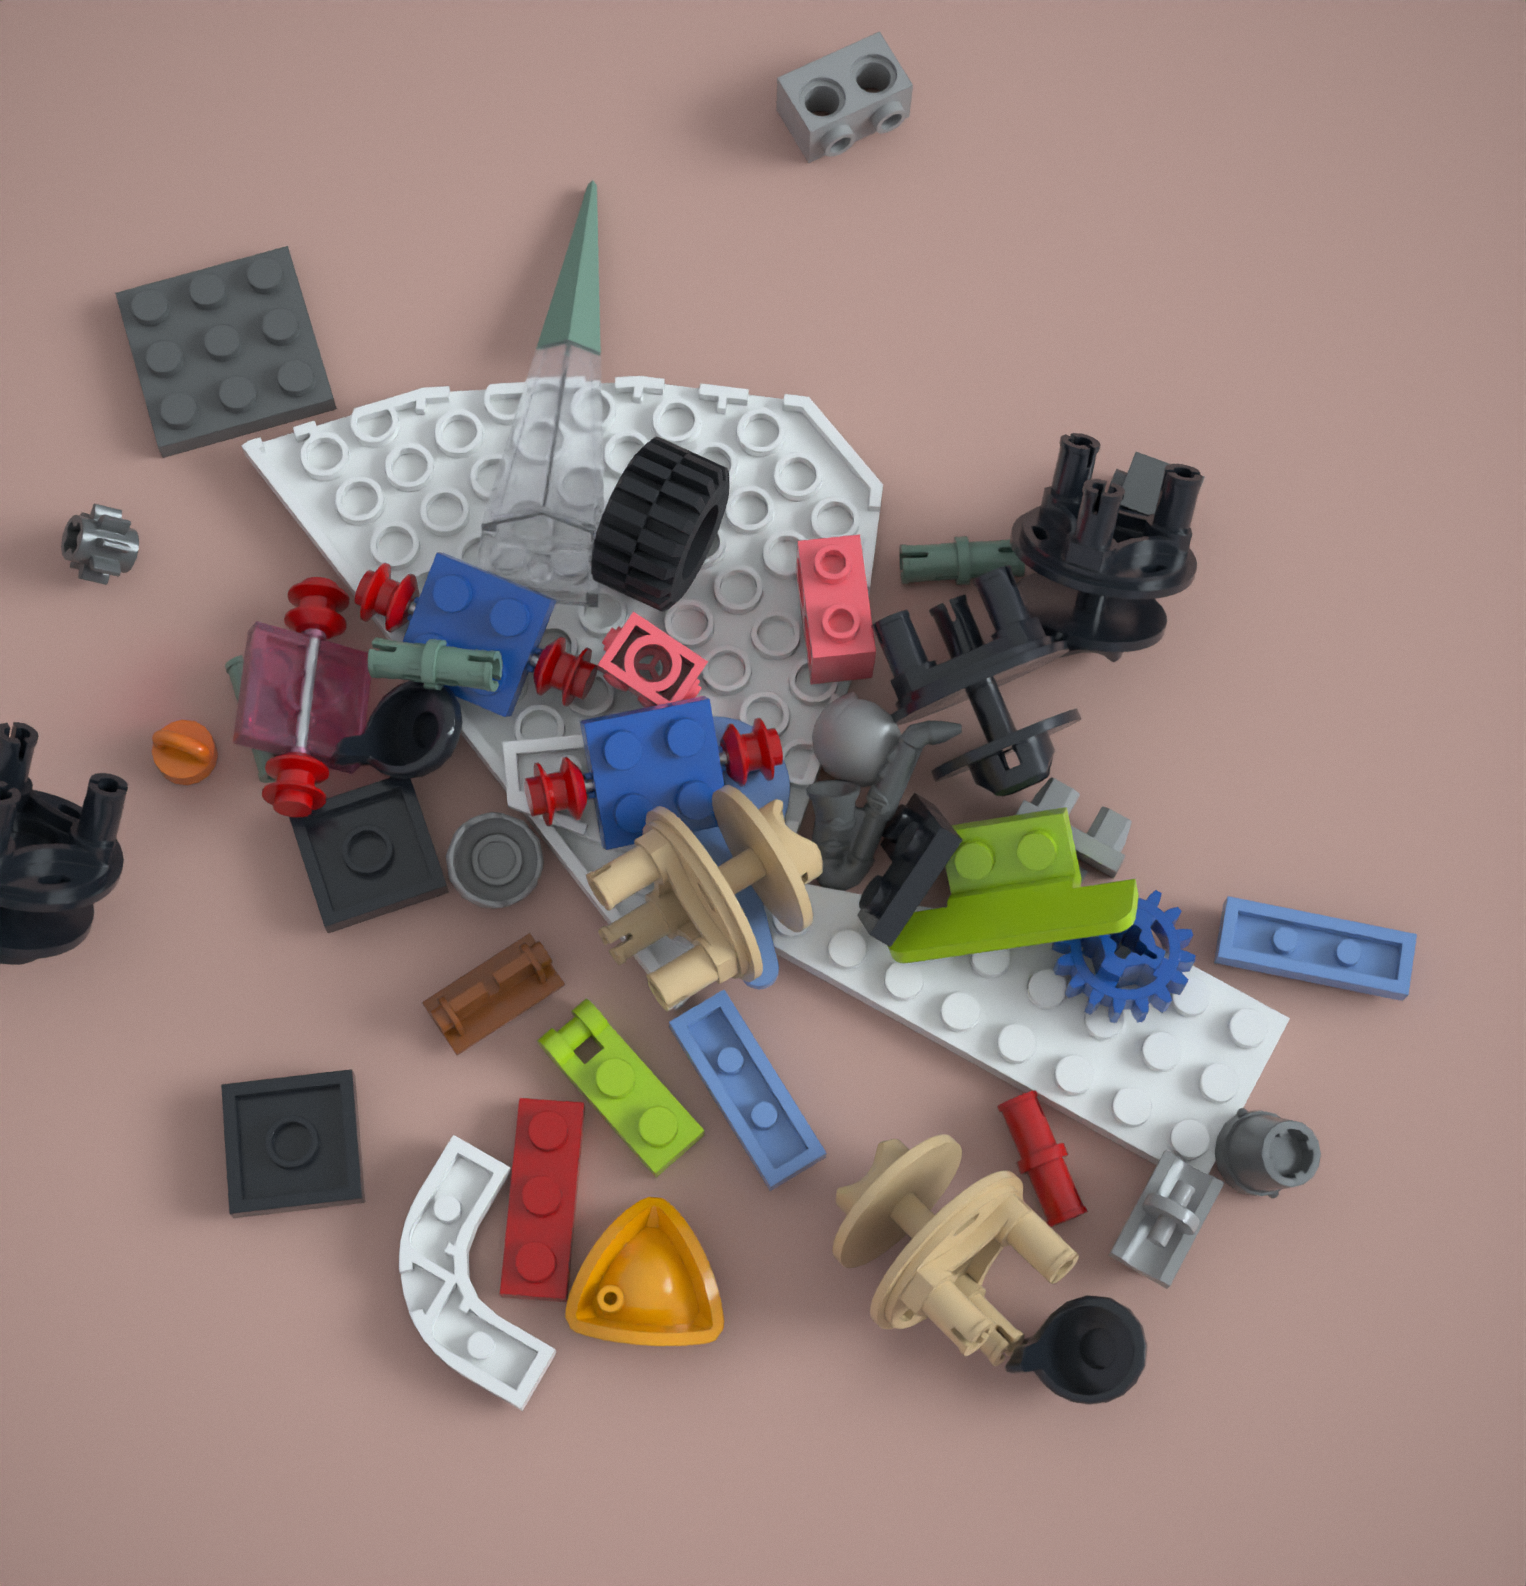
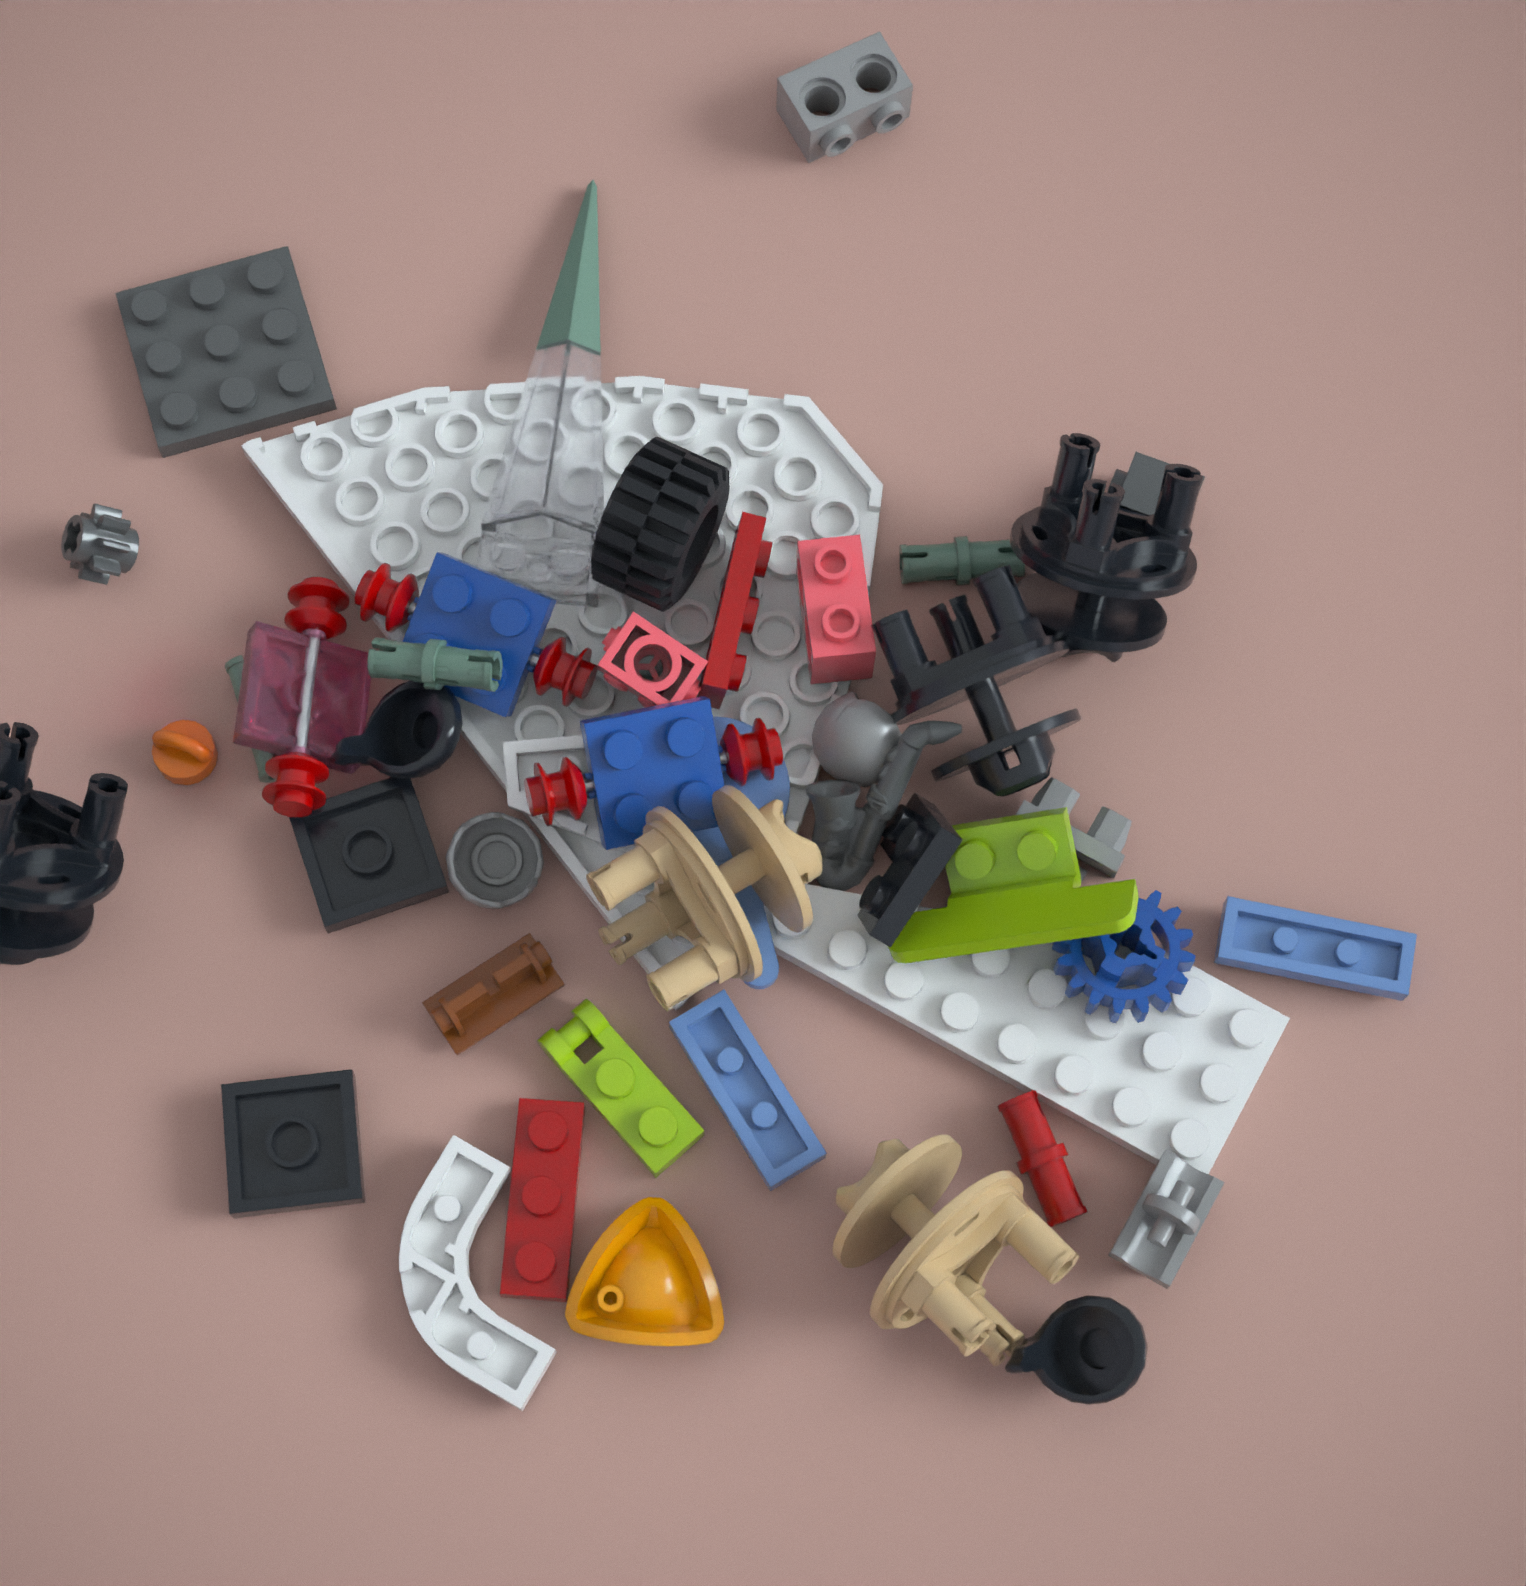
(735, 609): none -> red plate
(1265, 1153): dark grey piece -> none

